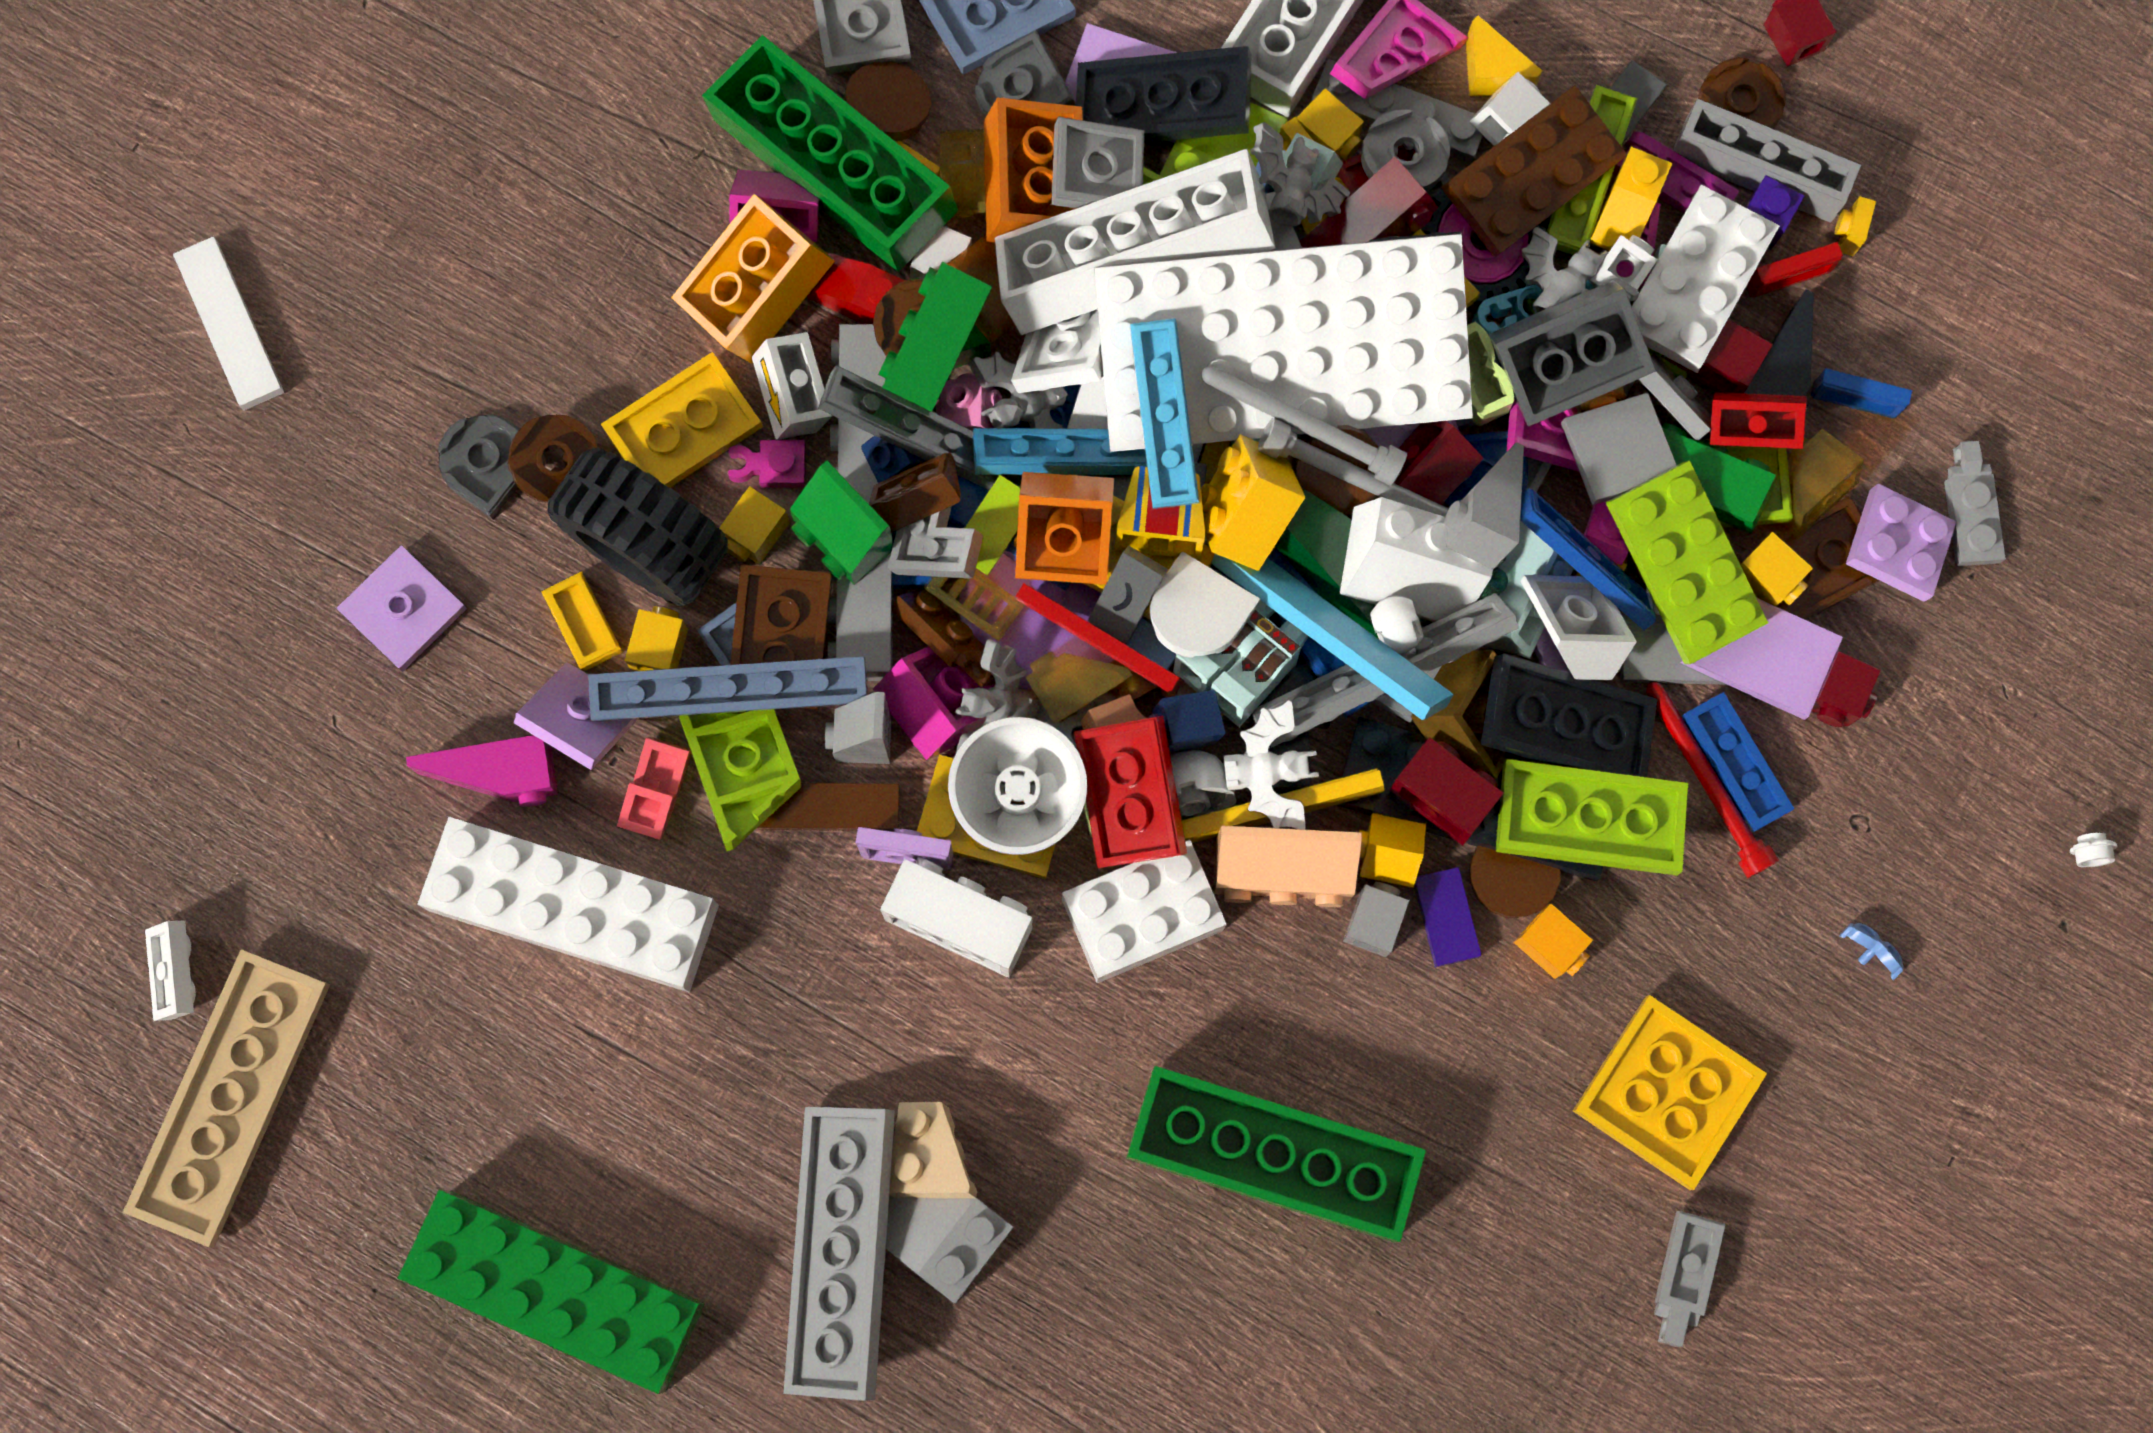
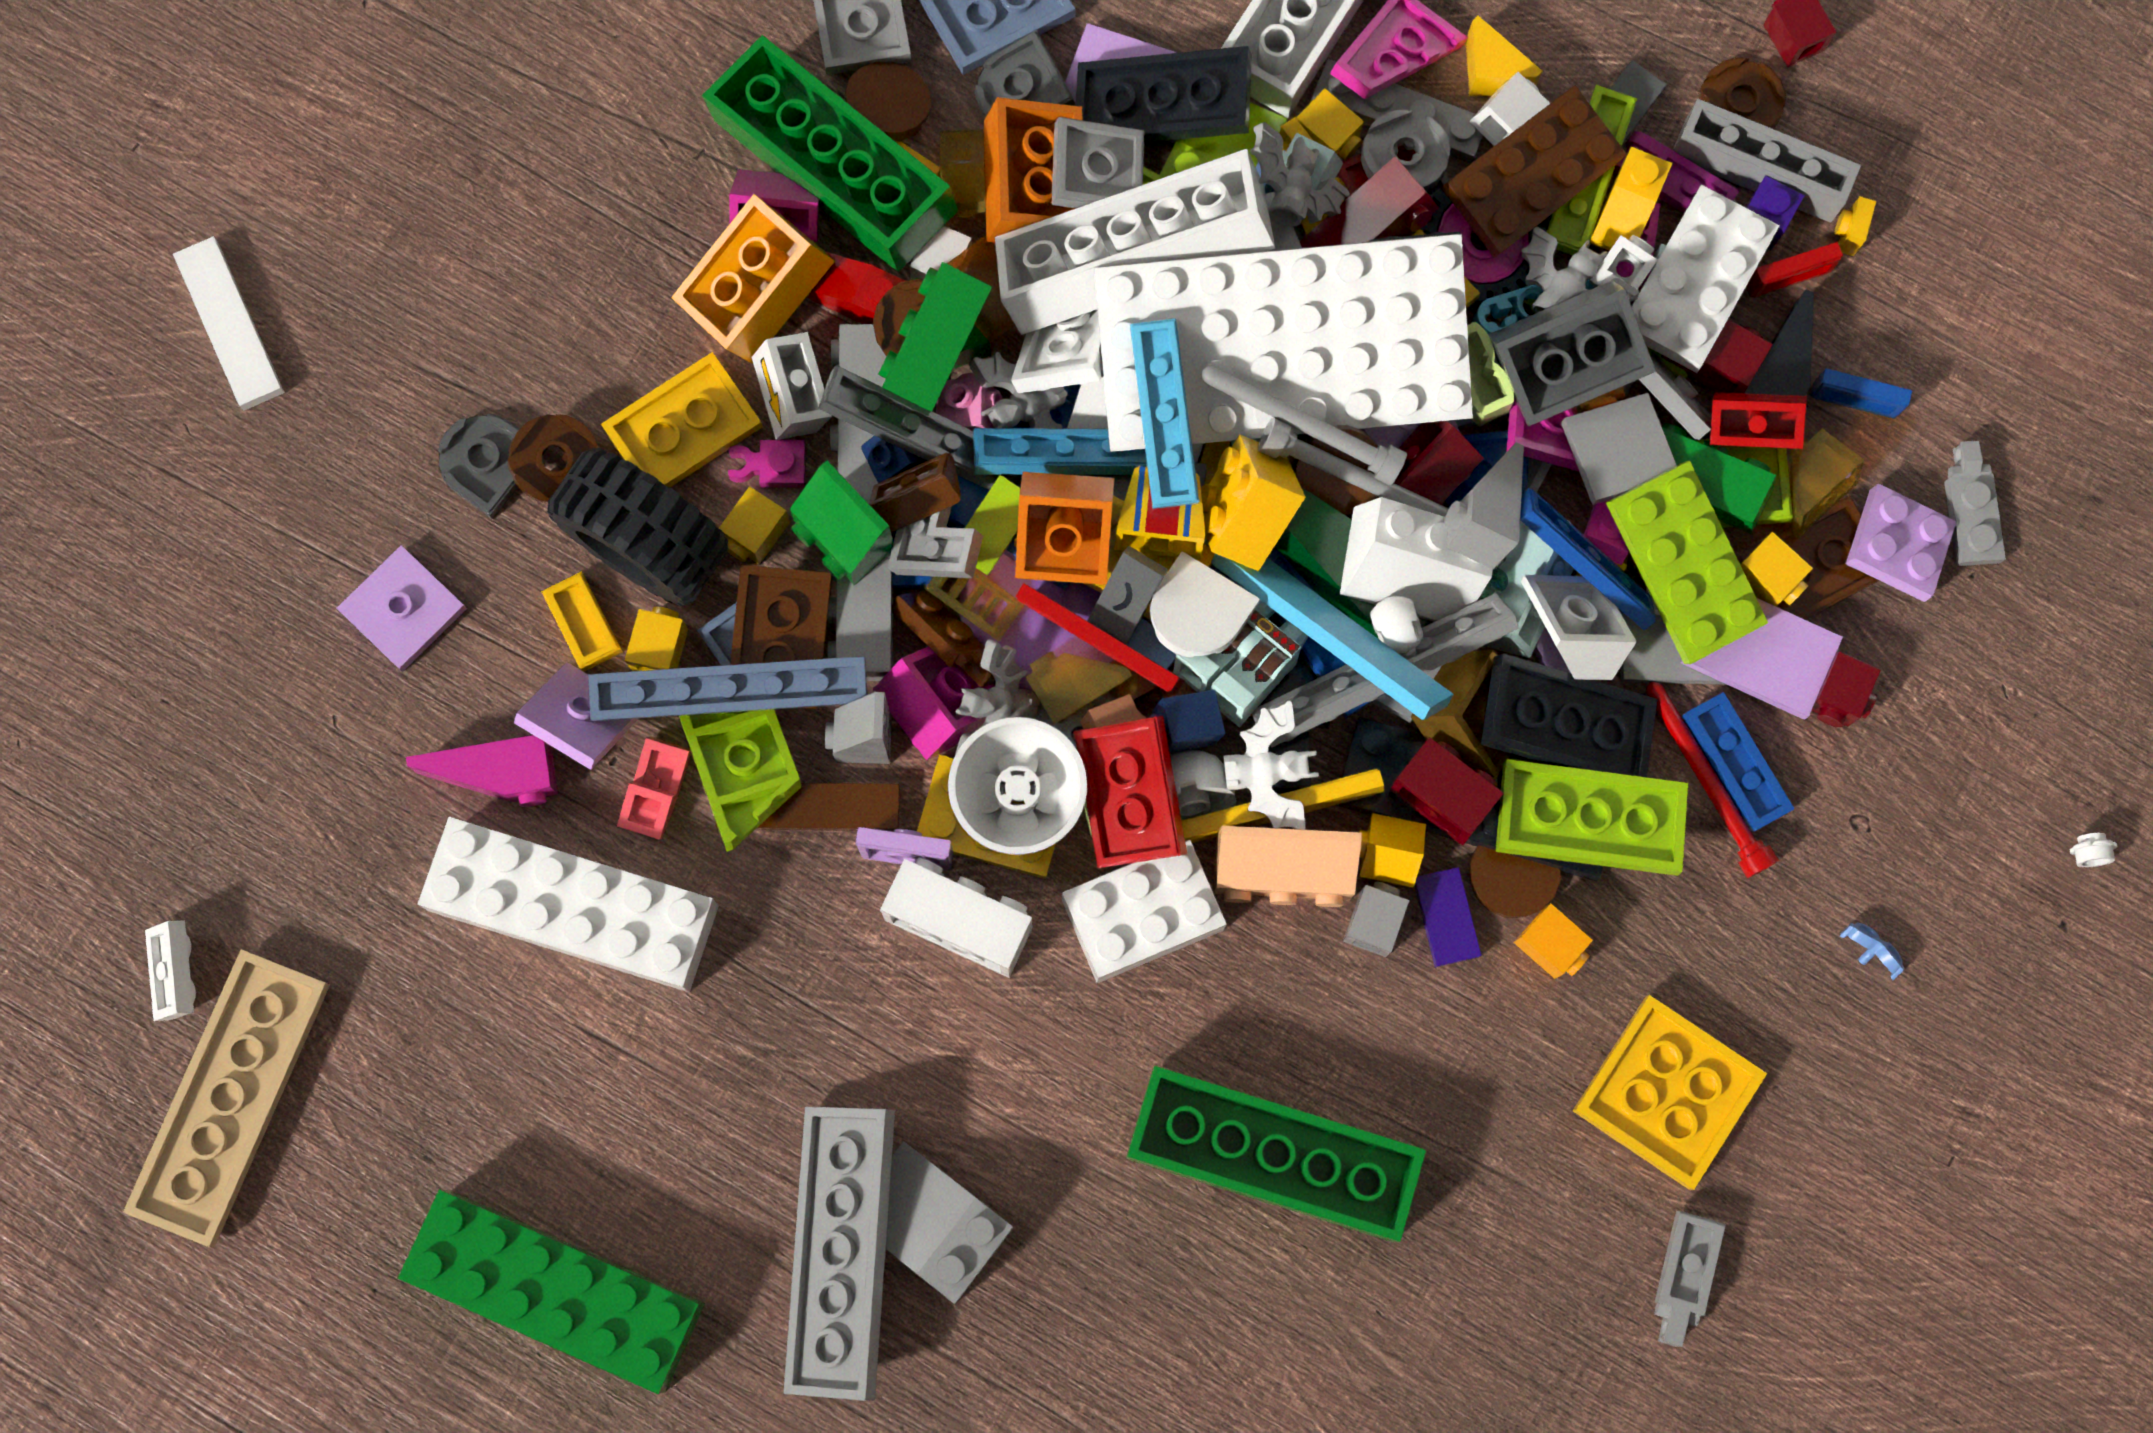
(927, 1154): tan wing -> none

